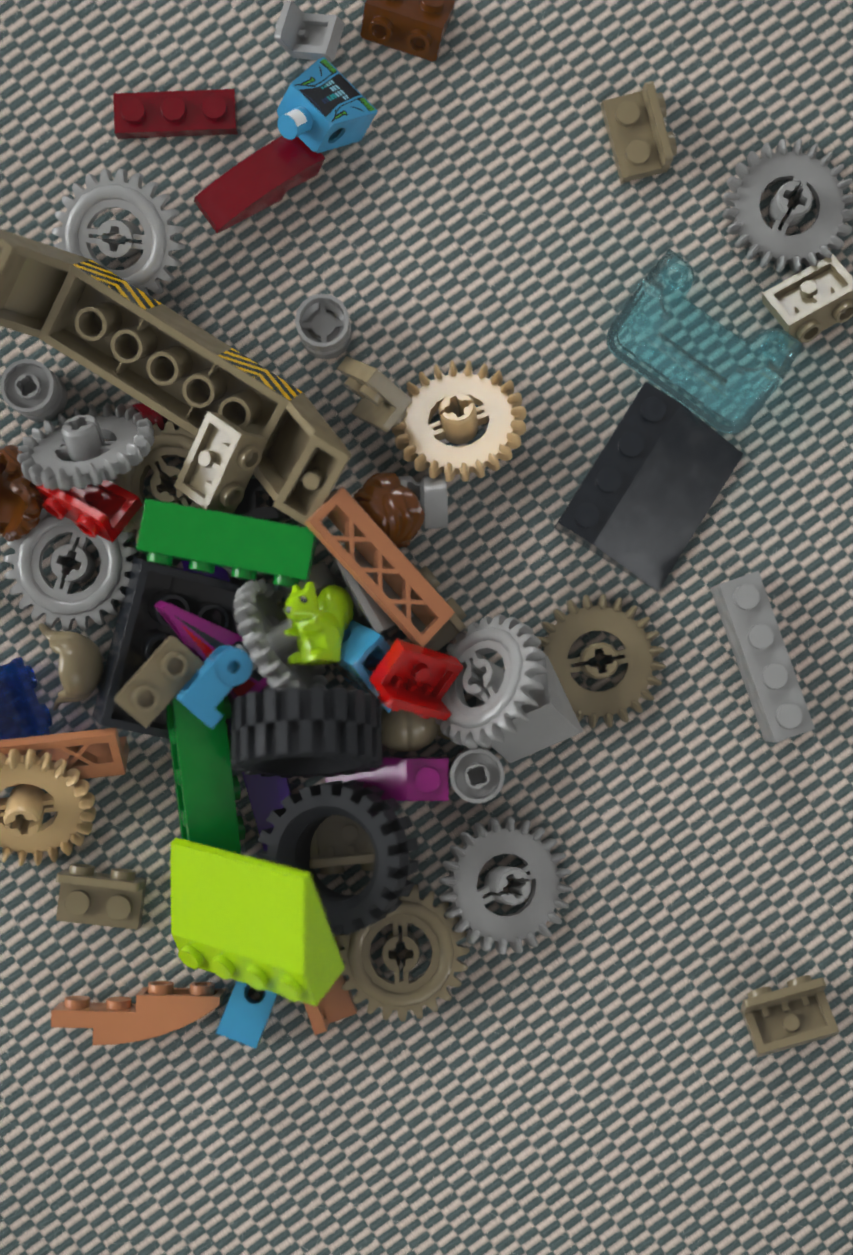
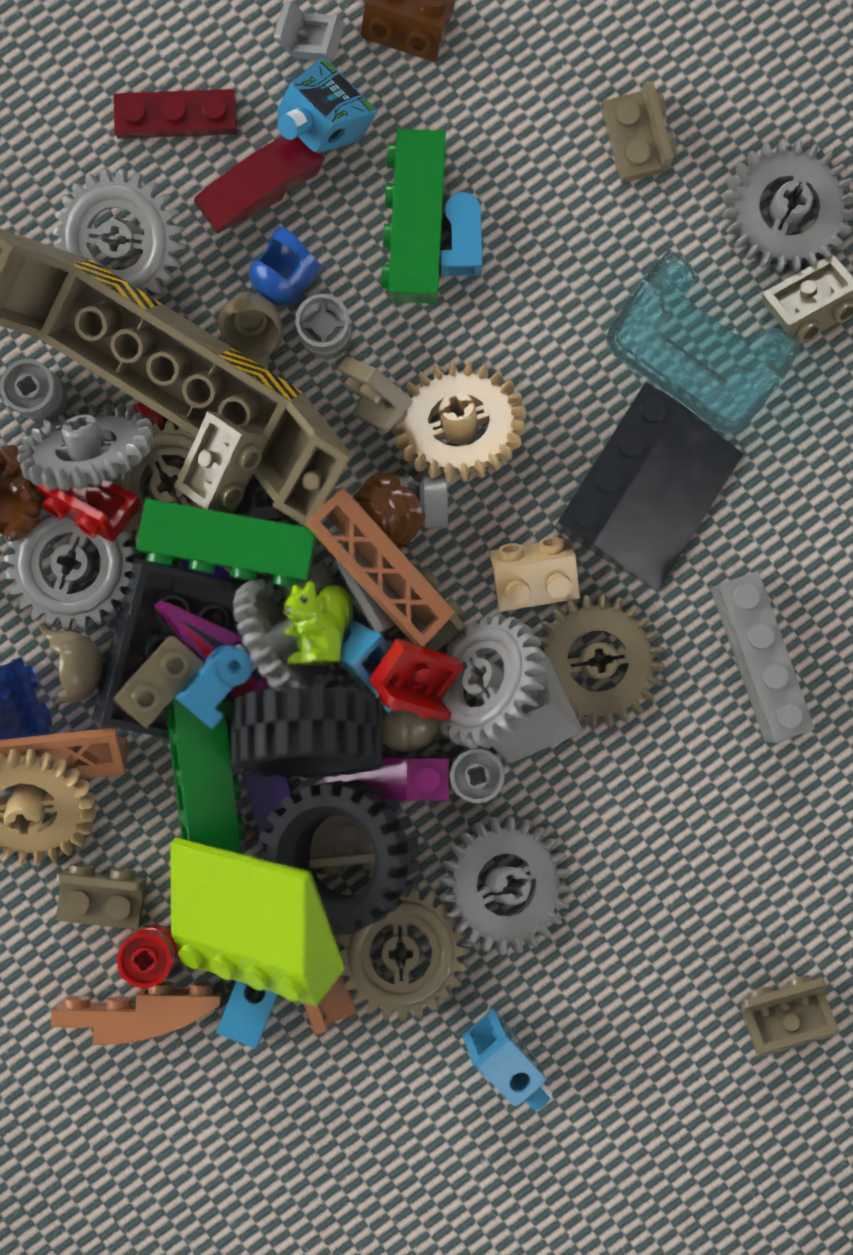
(147, 956): none -> red wheel
(251, 326): none -> dark tan hair
(284, 269): none -> blue helmet
(416, 216): none -> green brick
(464, 224): none -> dark azure leg
(506, 1061): none -> dark azure torso
(535, 573): none -> tan bracket

